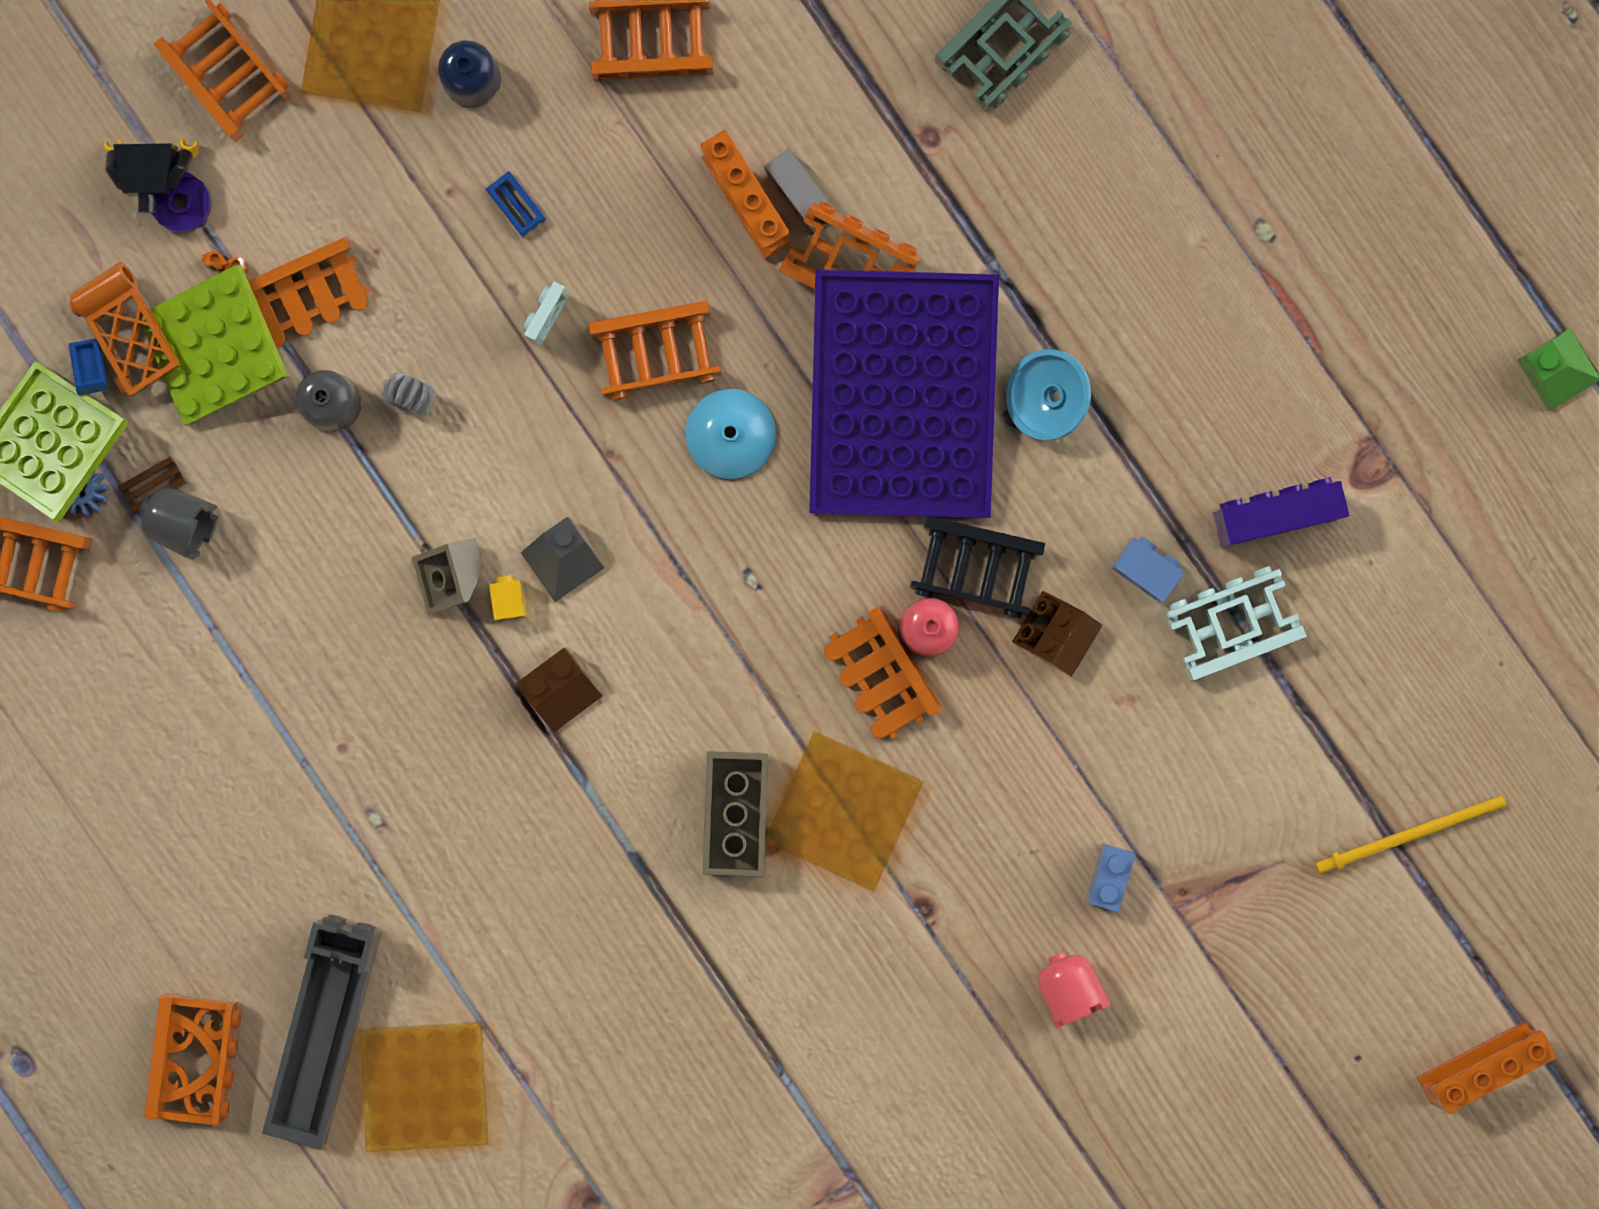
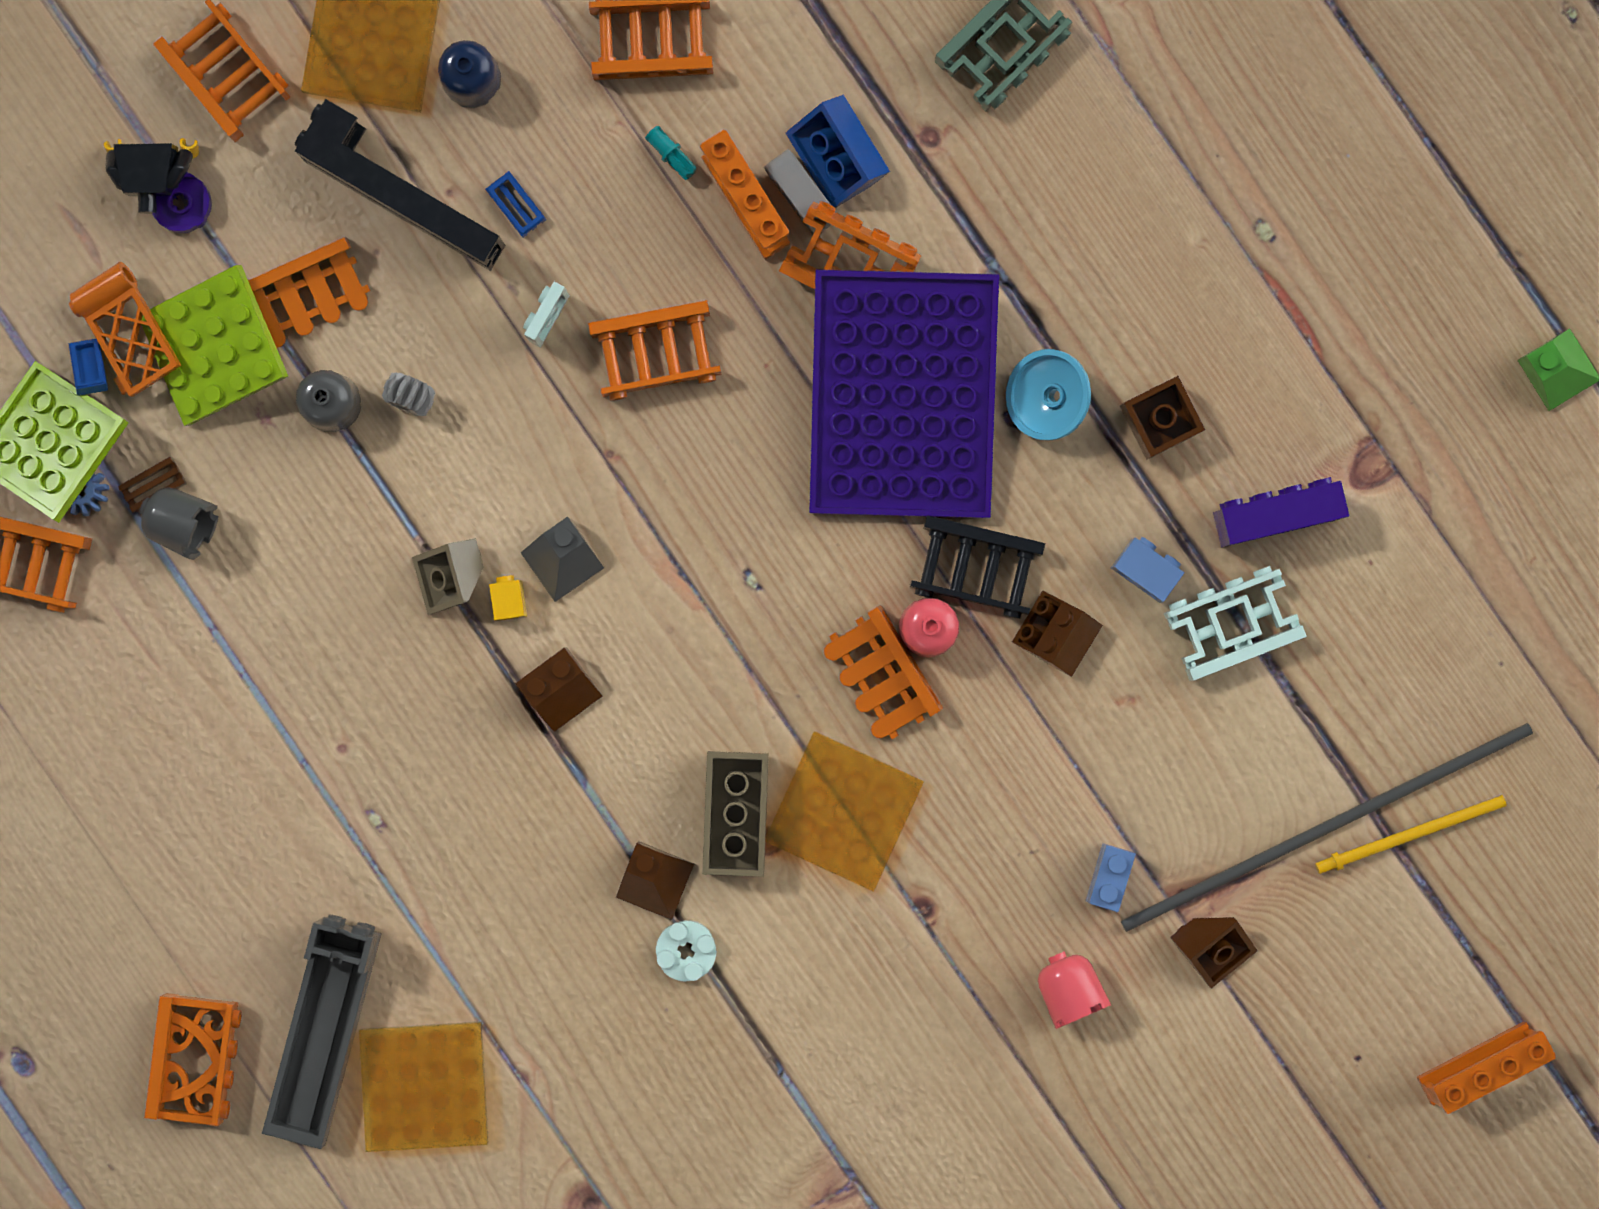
(215, 260): orange piece -> none
(330, 149): none -> black brick
(654, 880): none -> reddish brown slope
(671, 152): none -> teal axle
(702, 944): none -> light aqua plate
(737, 455): medium azure dish -> none
(837, 151): none -> blue slope
(1162, 417): none -> reddish brown brick
(1214, 946): none -> reddish brown slope
(1326, 827): none -> dark grey piece

